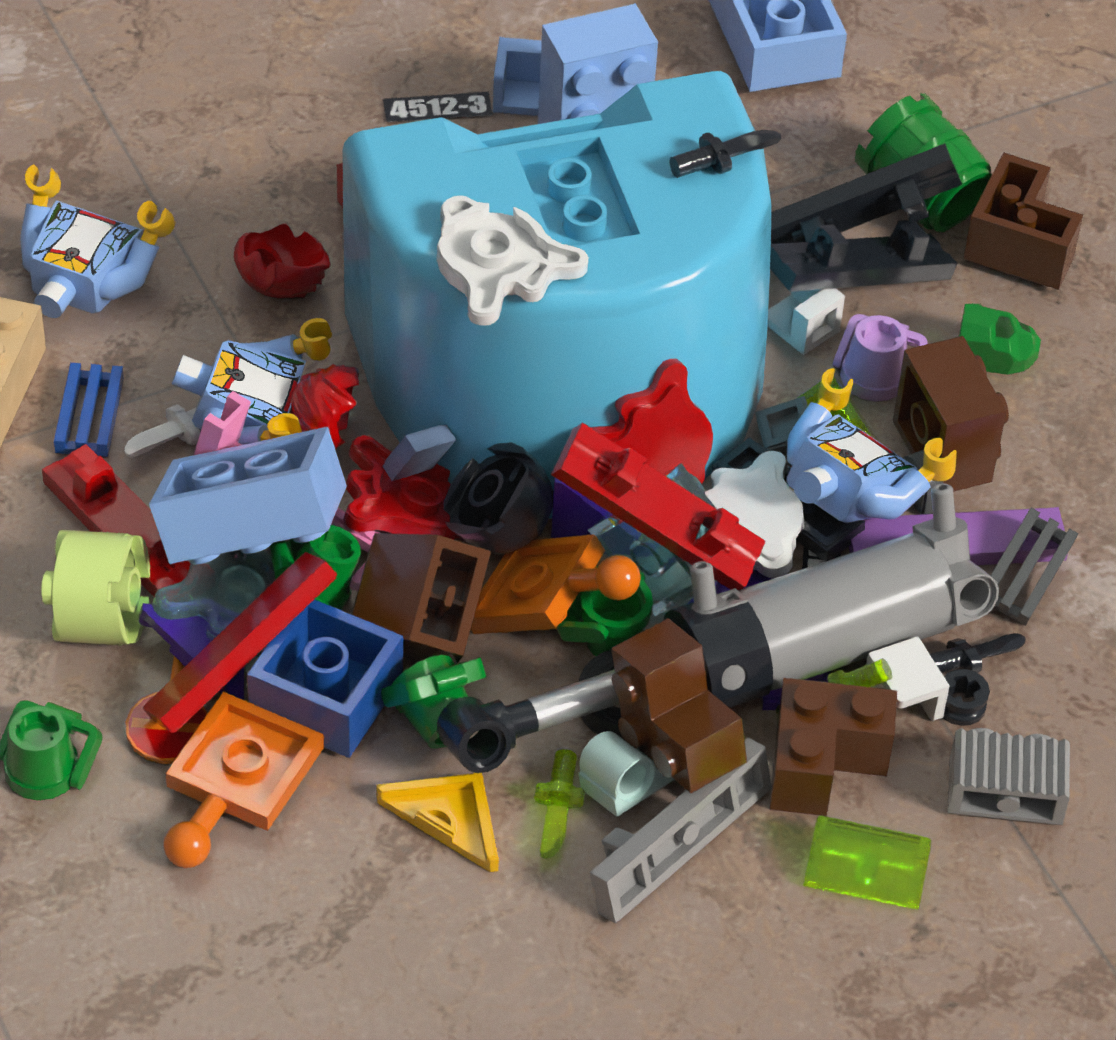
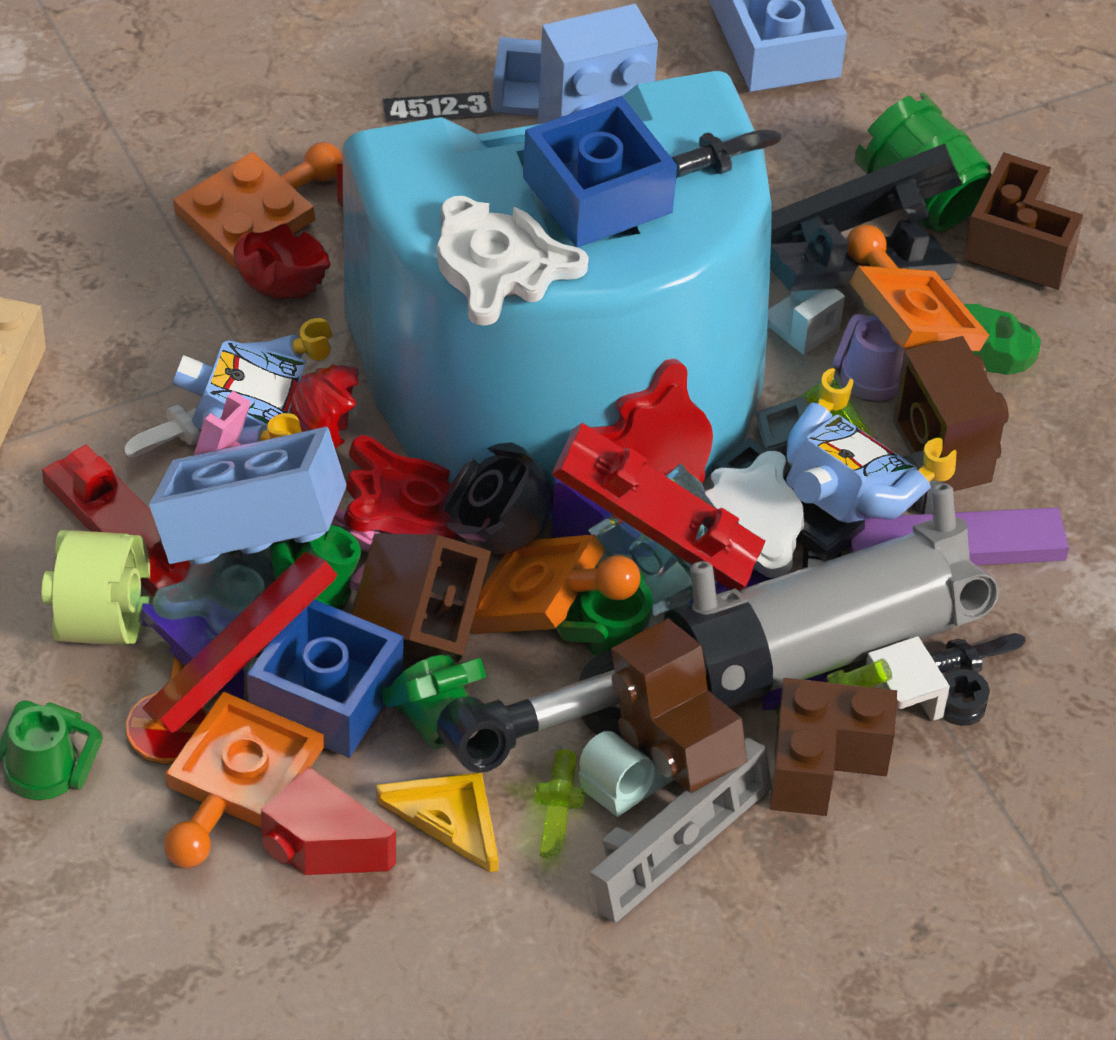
(83, 255): torso -> none
(93, 379): blue tile -> none
(254, 198): none -> orange plate
(325, 830): none -> slope
(418, 452): sand blue tile -> none
(599, 171): none -> blue brick
(867, 862): clear neon green slope -> none
(909, 302): none -> orange plate
(1009, 776): light grey brick -> none
(1047, 531): dark grey tile -> none

